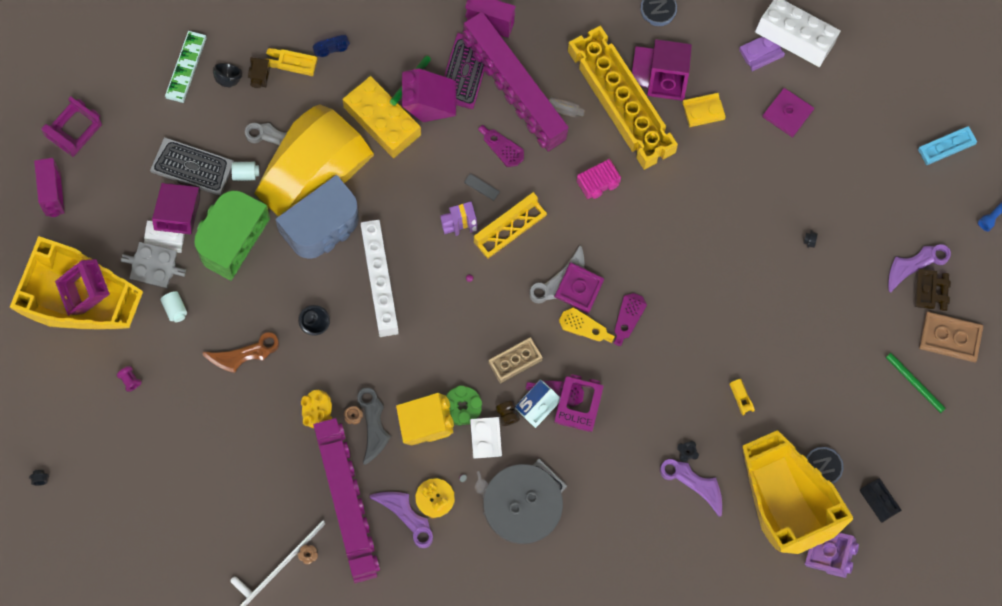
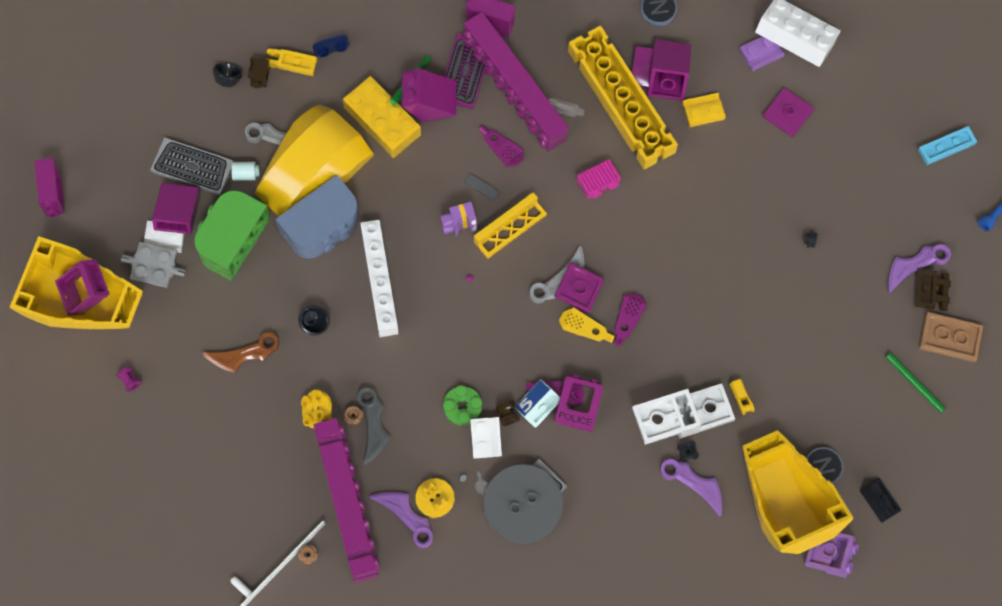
(38, 478): black plate -> none
(63, 140): magenta window -> none
(174, 306): light aqua brick -> none
(185, 66): tile -> none
(425, 419): yellow brick -> none
(515, 360): tan piece -> none
(683, 413): none -> white bracket

